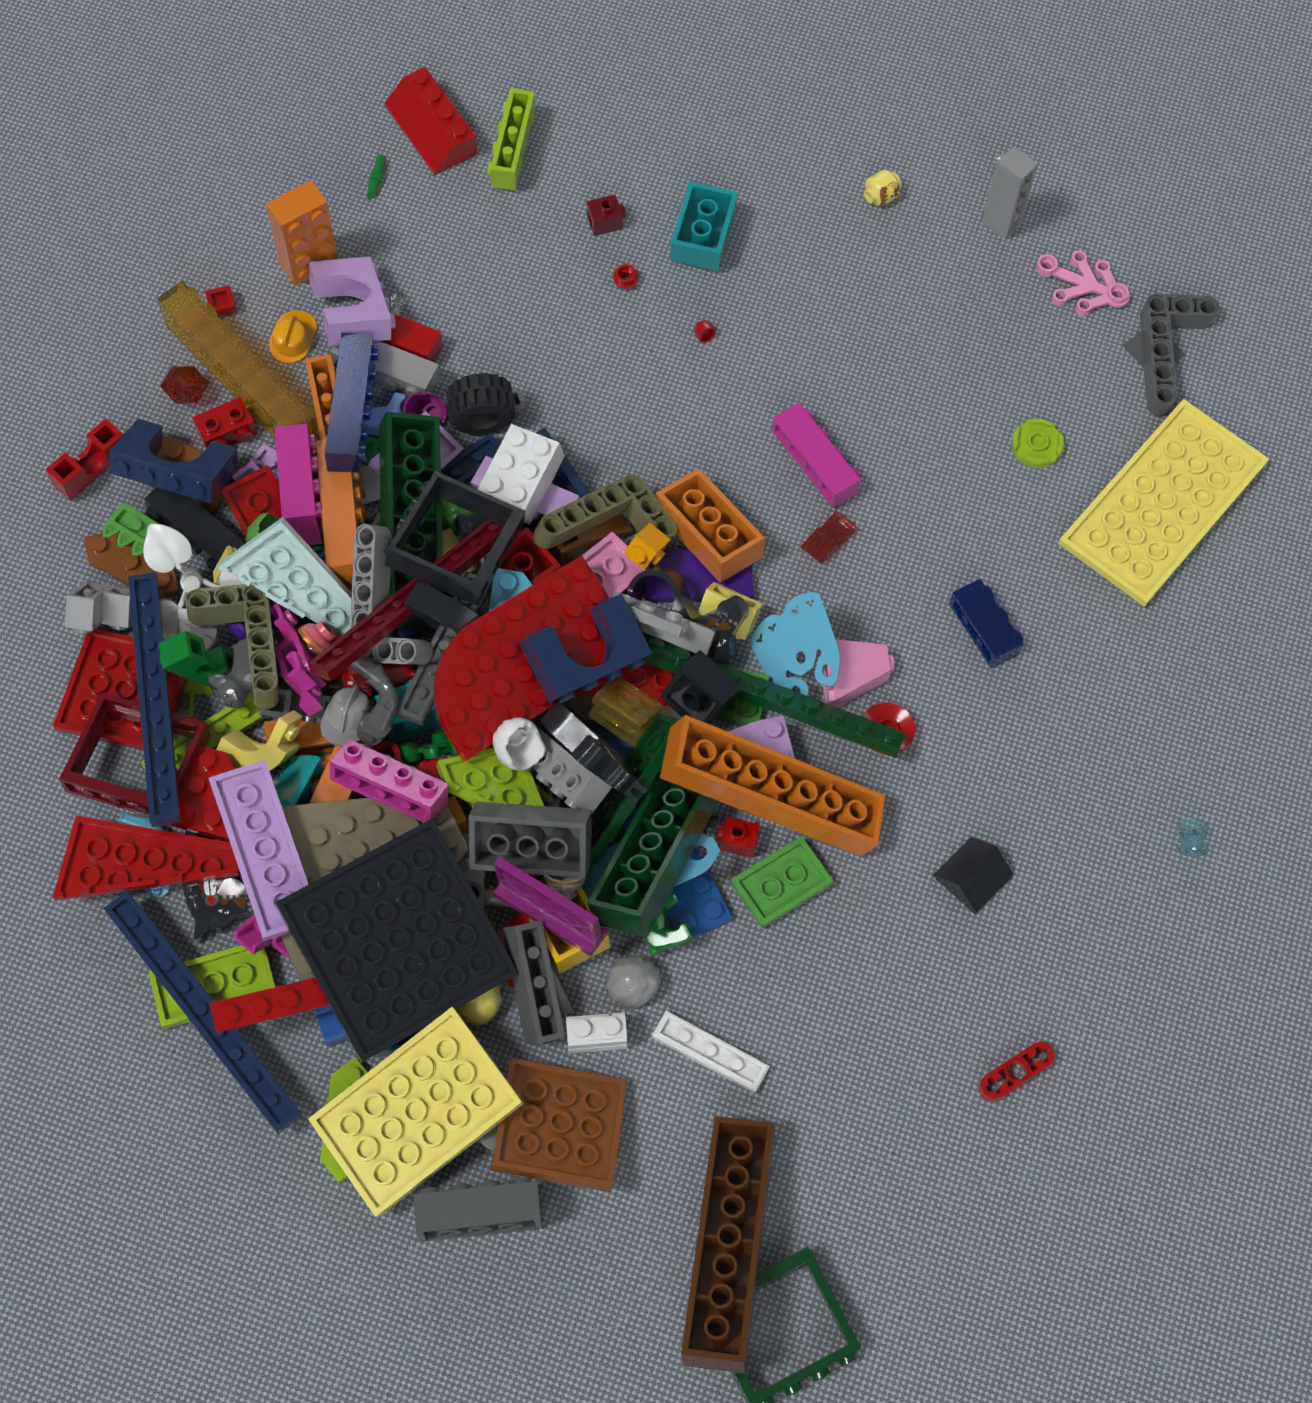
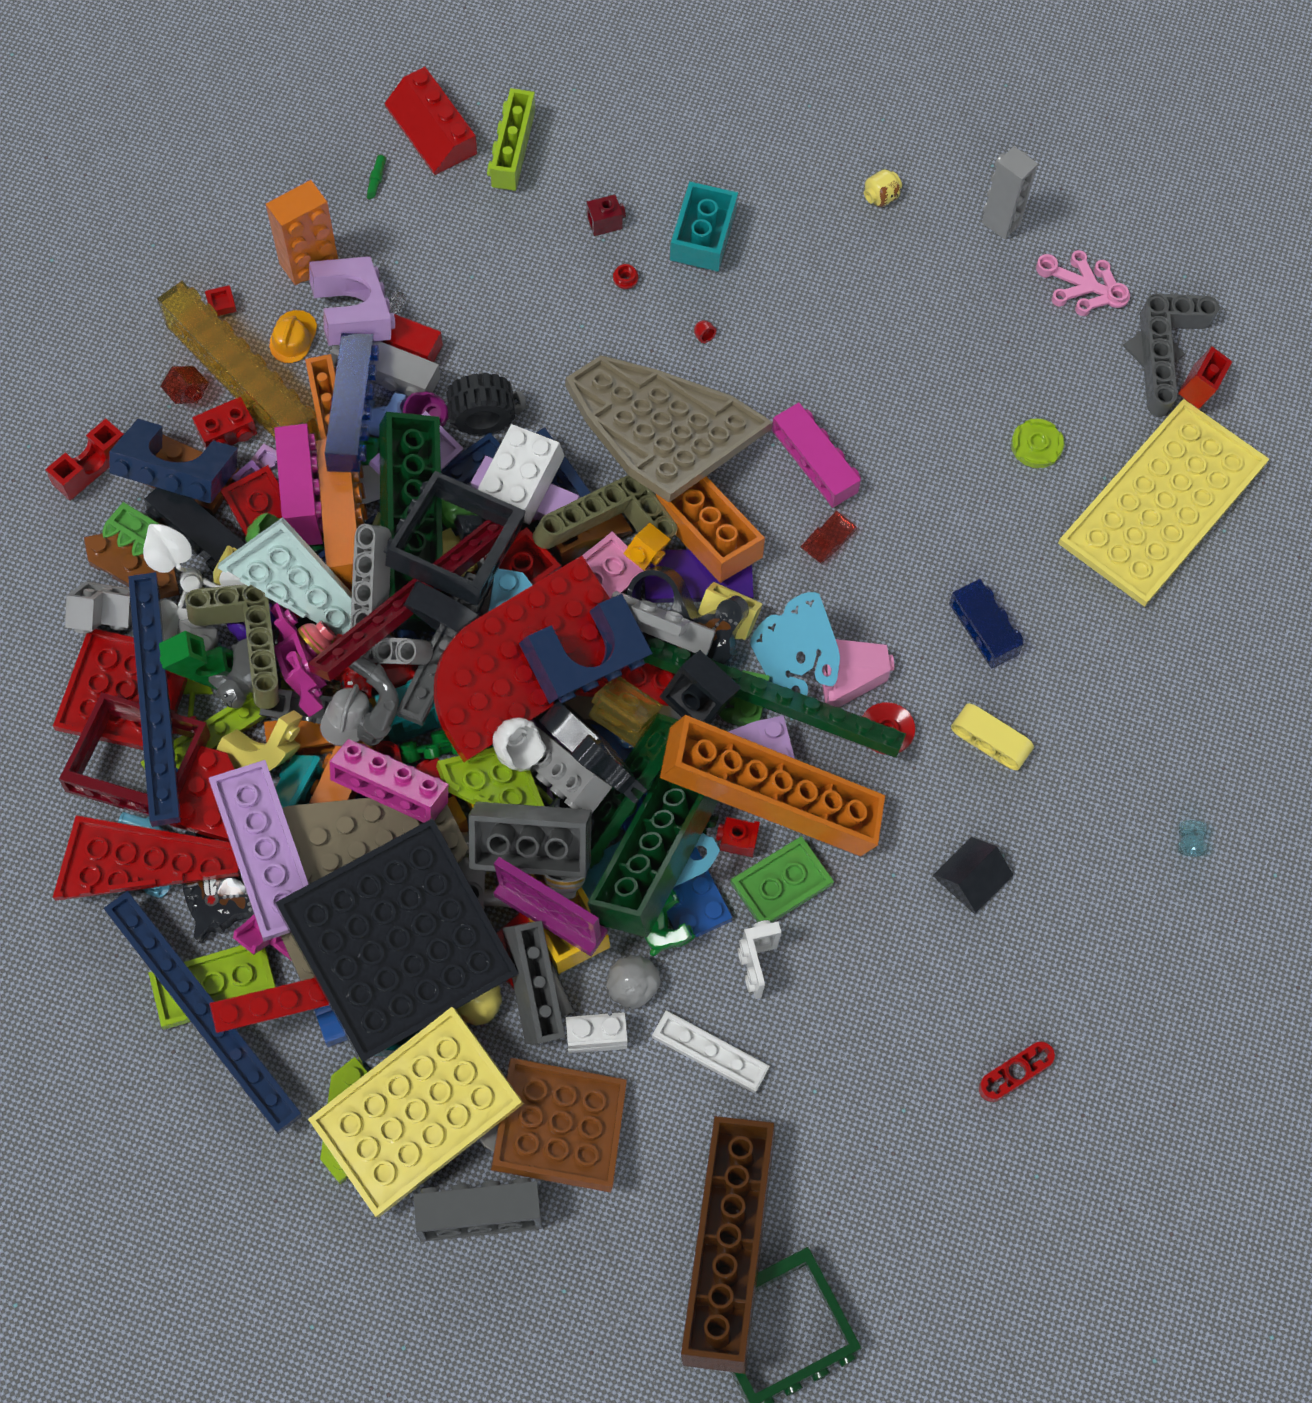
(662, 425): none -> dark tan piece
(759, 938): none -> white bracket
(992, 736): none -> light yellow beam
(1205, 377): none -> red brick

